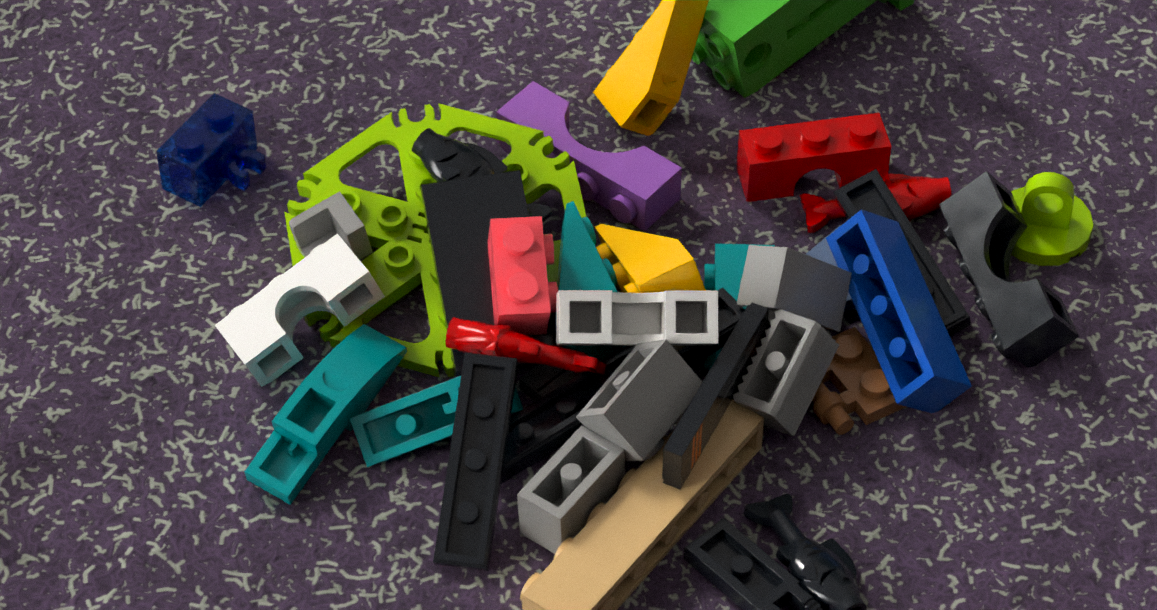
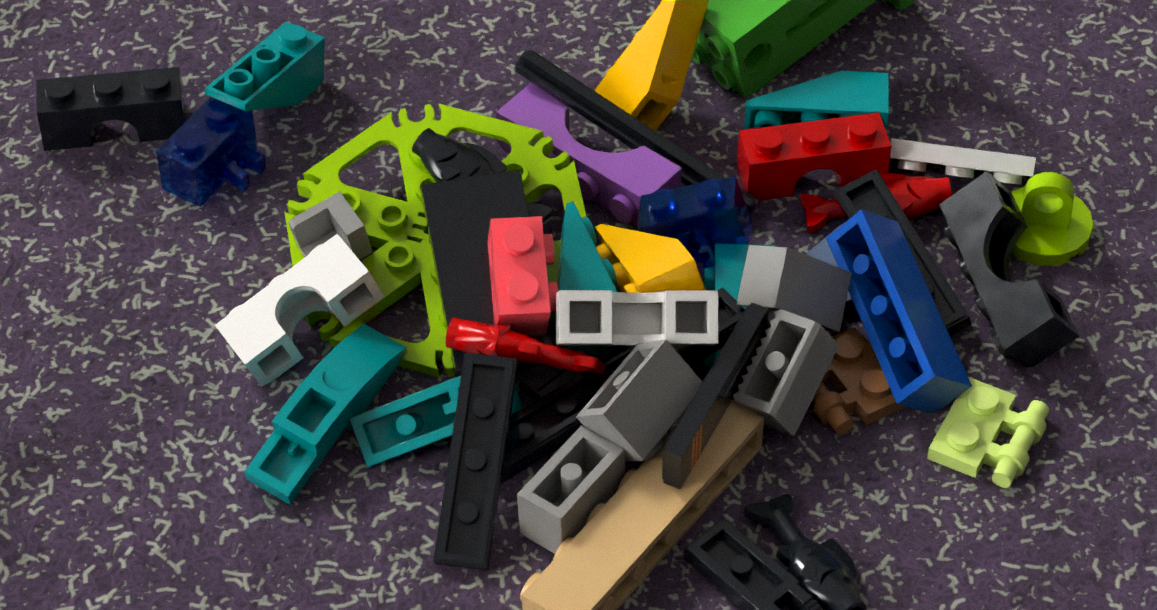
(75, 105): none -> black arch
(275, 72): none -> teal slope
(614, 119): none -> black axle
(698, 216): none -> clear blue brick
(820, 99): none -> teal slope
(962, 161): none -> white plate
(973, 426): none -> yellowish green plate

